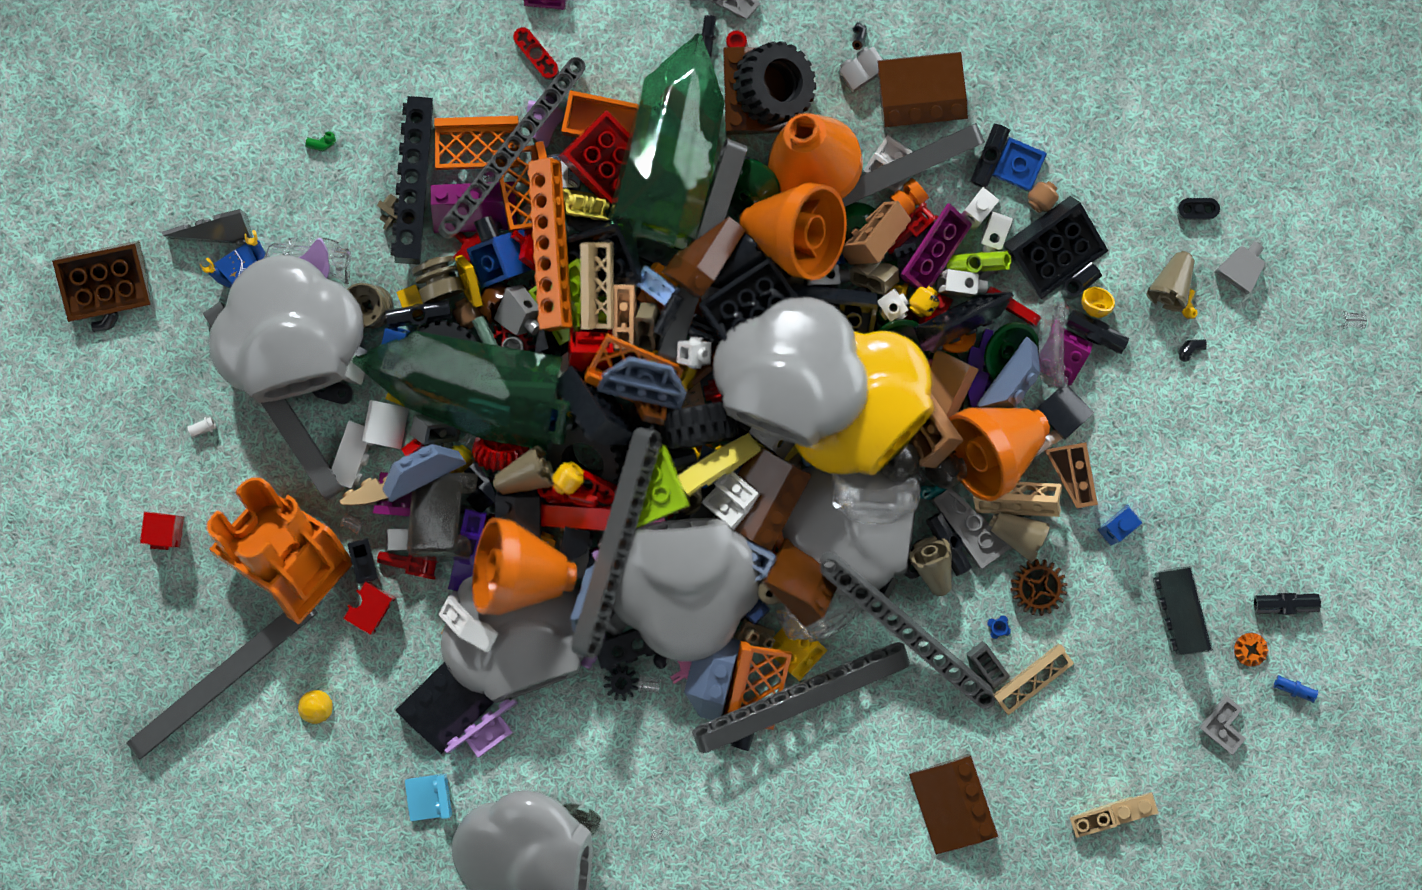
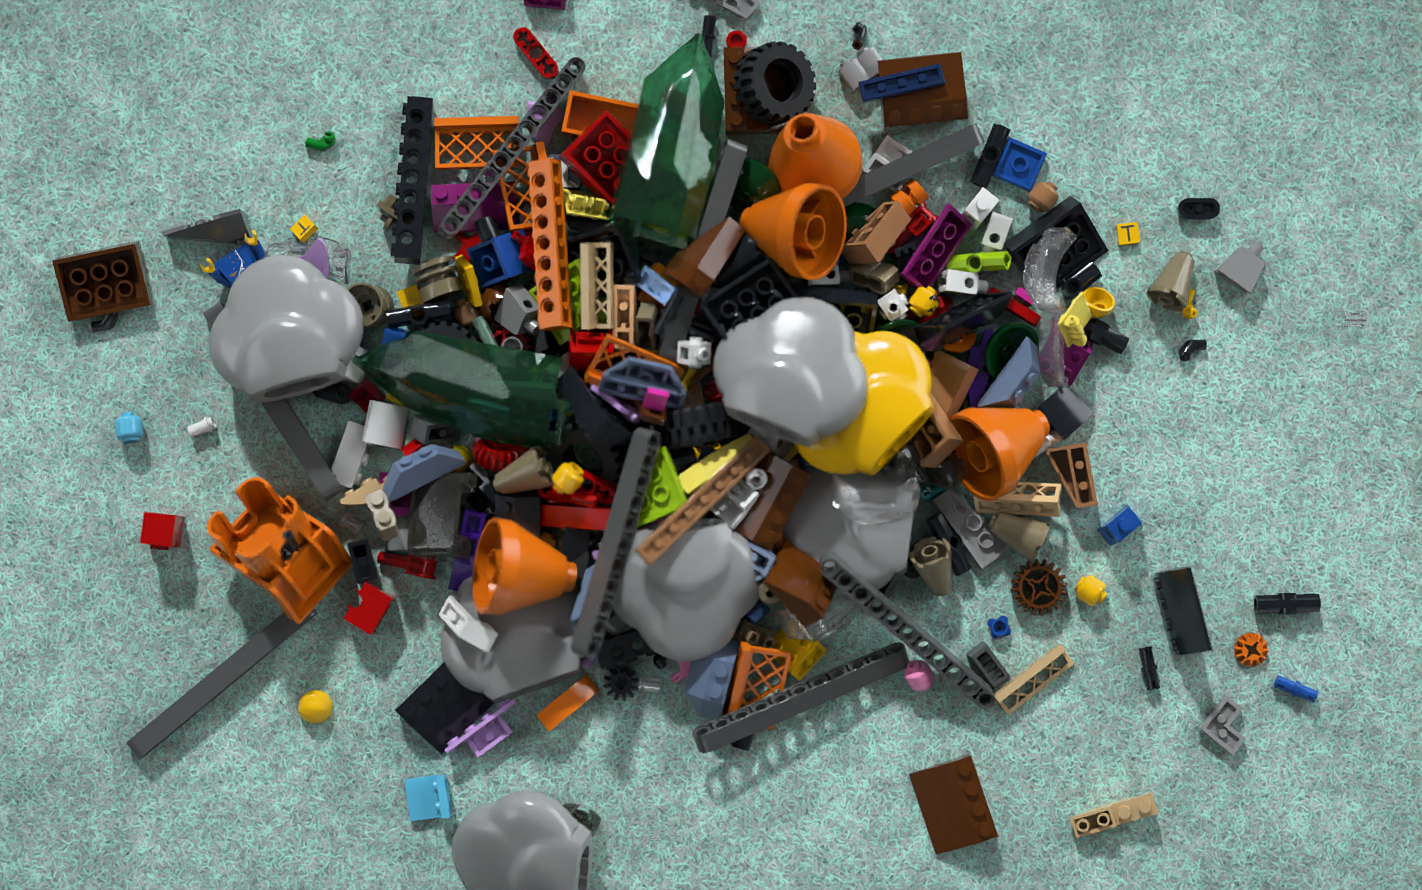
(129, 428): none -> medium azure head
(289, 546): none -> black arm
(304, 228): none -> yellow tile
(365, 392): none -> dark red panel
(382, 515): none -> brick
(567, 702): none -> orange slope
(624, 408): none -> lavender arm
(655, 399): none -> dark pink tile
(702, 500): none -> medium nougat tile
(756, 483): none -> white plate
(901, 83): none -> dark blue tile
(919, 675): none -> bright pink head
(1021, 294): none -> dark pink tile
(1042, 268): none -> clear windscreen
(1074, 320): none -> light yellow hinge
(1091, 590): none -> yellow head
(1127, 233): none -> yellow tile
(1149, 668): none -> black pin

